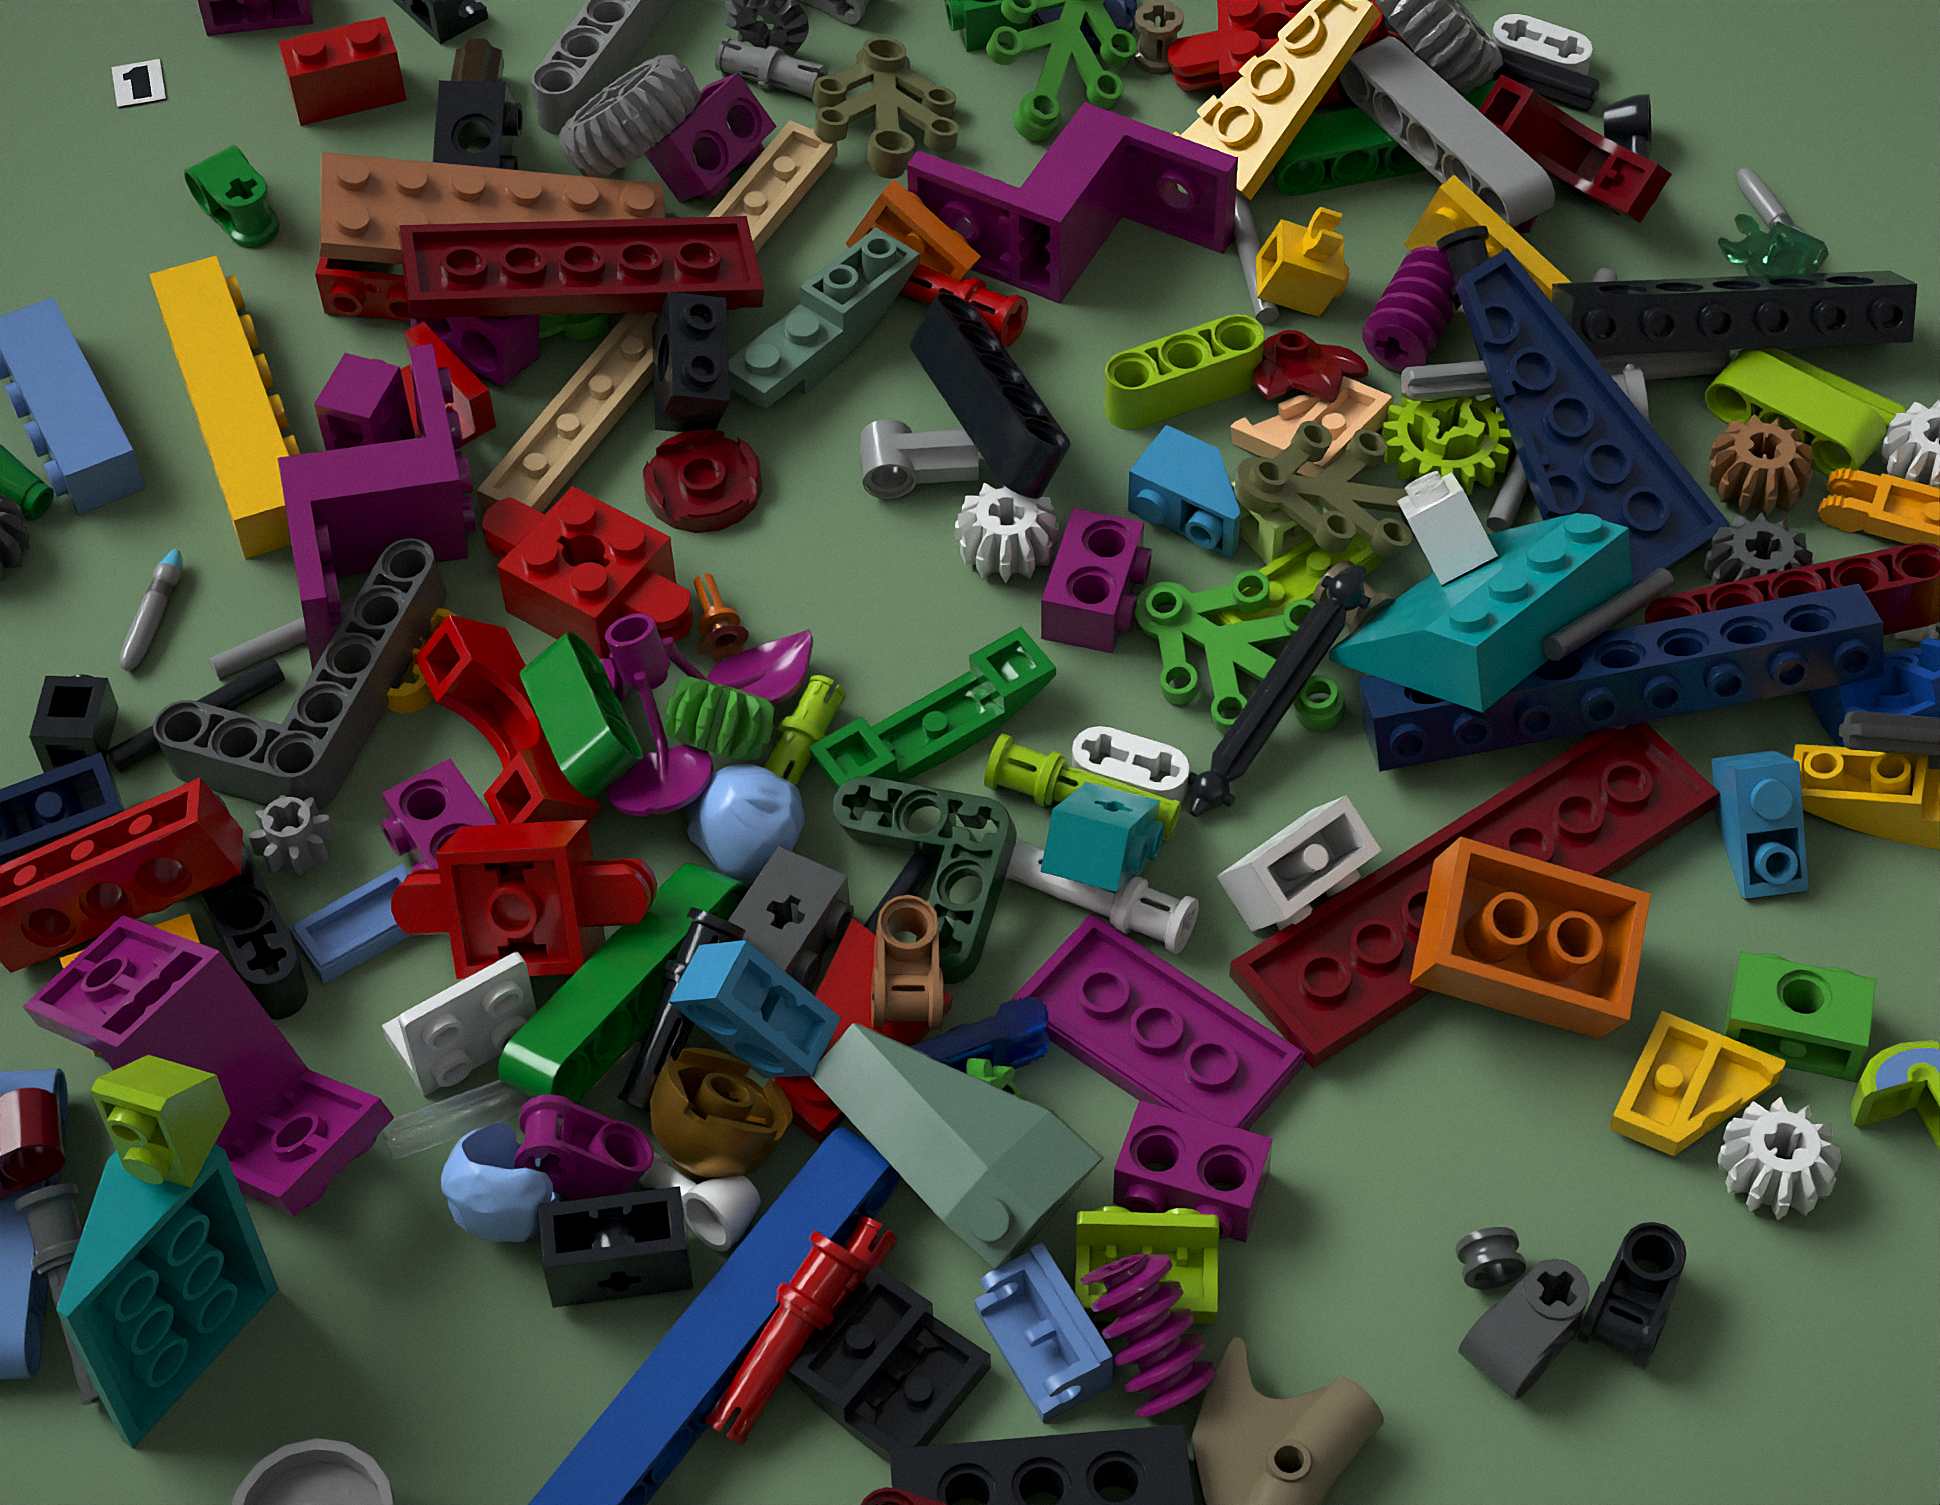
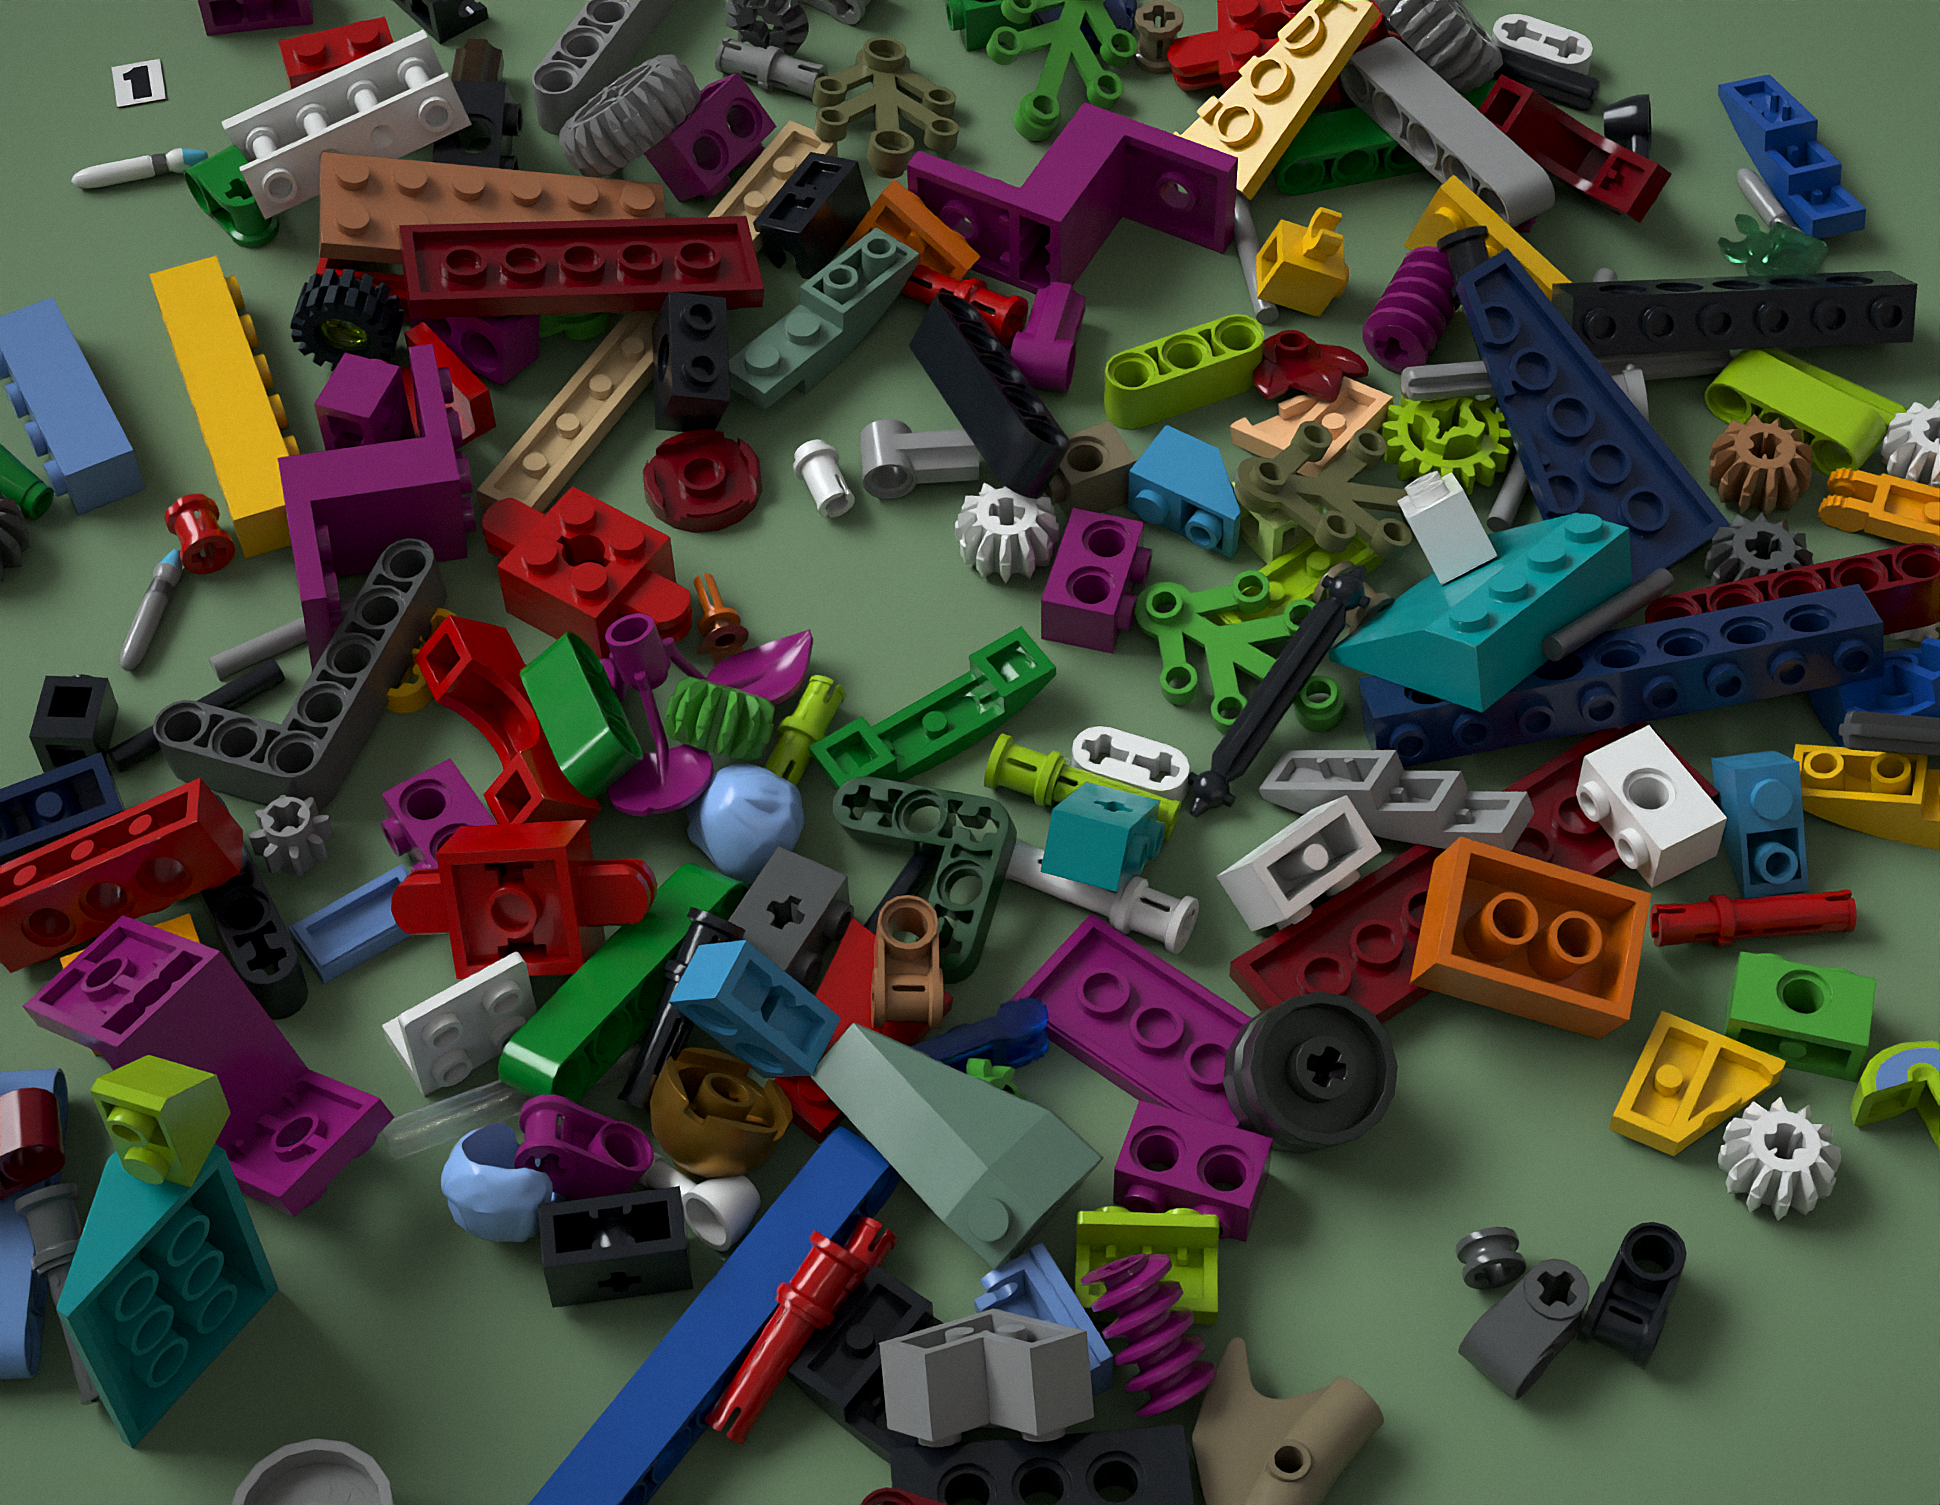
(138, 168): none -> white piece
(199, 534): none -> red bush
(333, 301): none -> black bush
(365, 108): none -> white fence
(814, 213): none -> black hinge
(818, 467): none -> white pin
(987, 1374): none -> light grey brick
(1048, 344): none -> magenta piece
(1092, 471): none -> dark tan brick
(1316, 1108): none -> pearl dark grey wheel
(1397, 803): none -> light grey slope
(1679, 818): none -> white brick
(1726, 919): none -> red pin
(1786, 152): none -> blue slope

